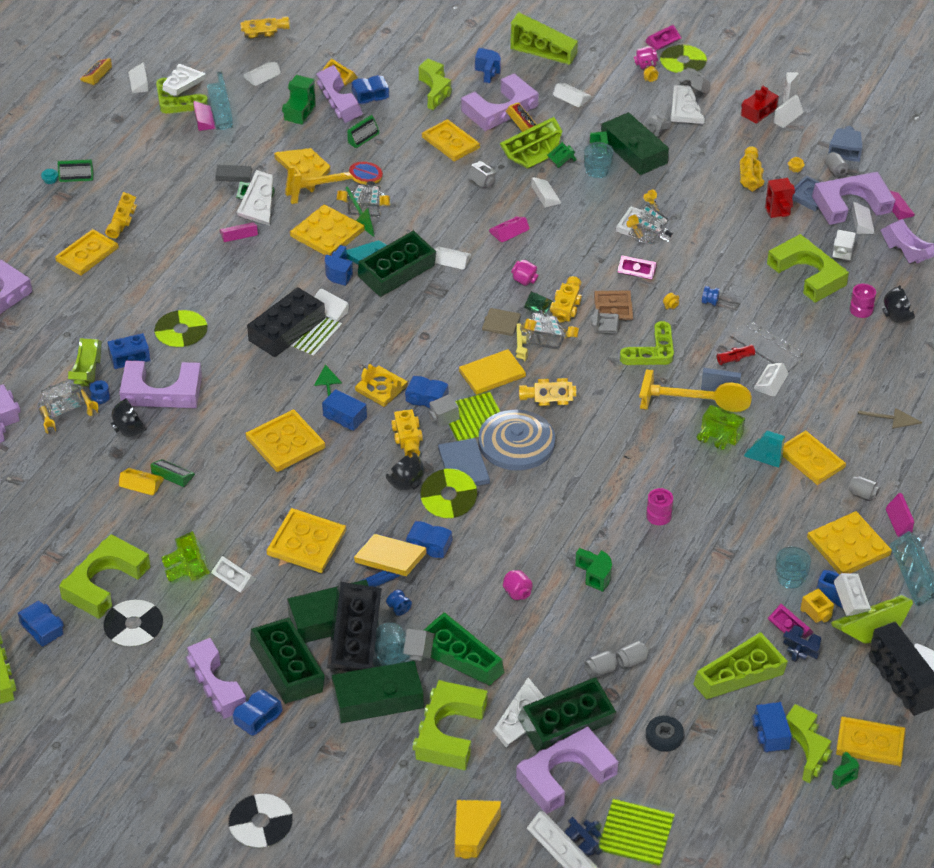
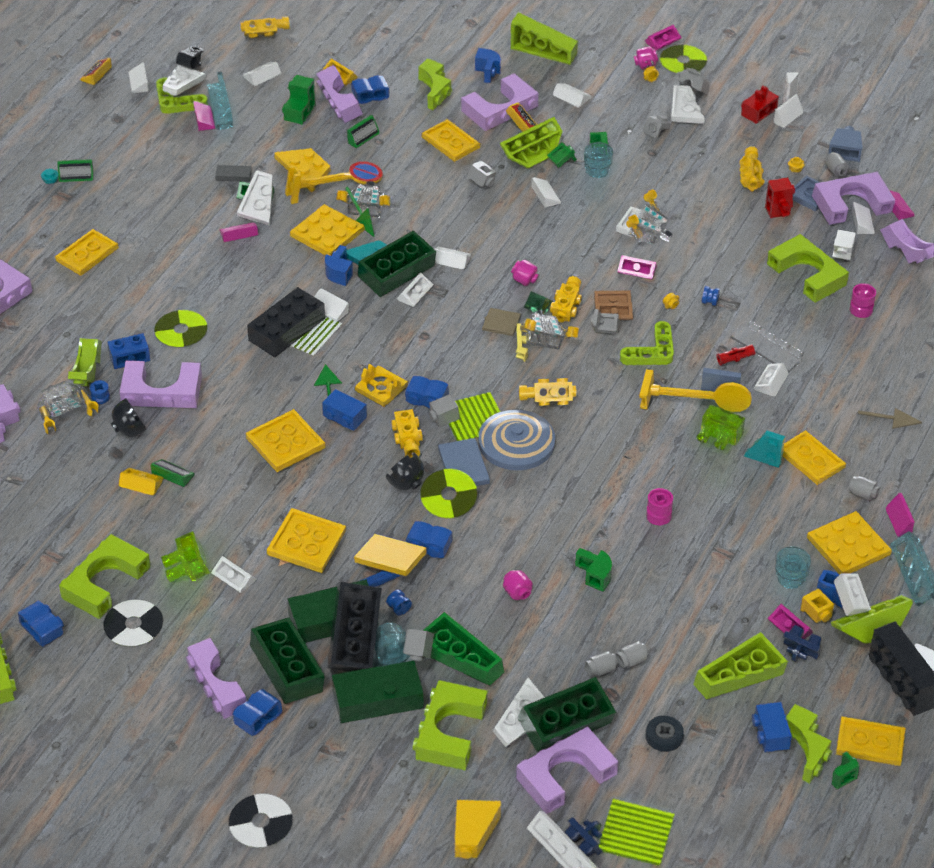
(121, 215): yellow brick -> none
(190, 57): none -> black piece
(415, 290): none -> white slope
(492, 371): yellow tile -> none
(510, 228): dark pink slope -> none
(635, 143): dark green brick -> none
(897, 306): black cylinder -> none

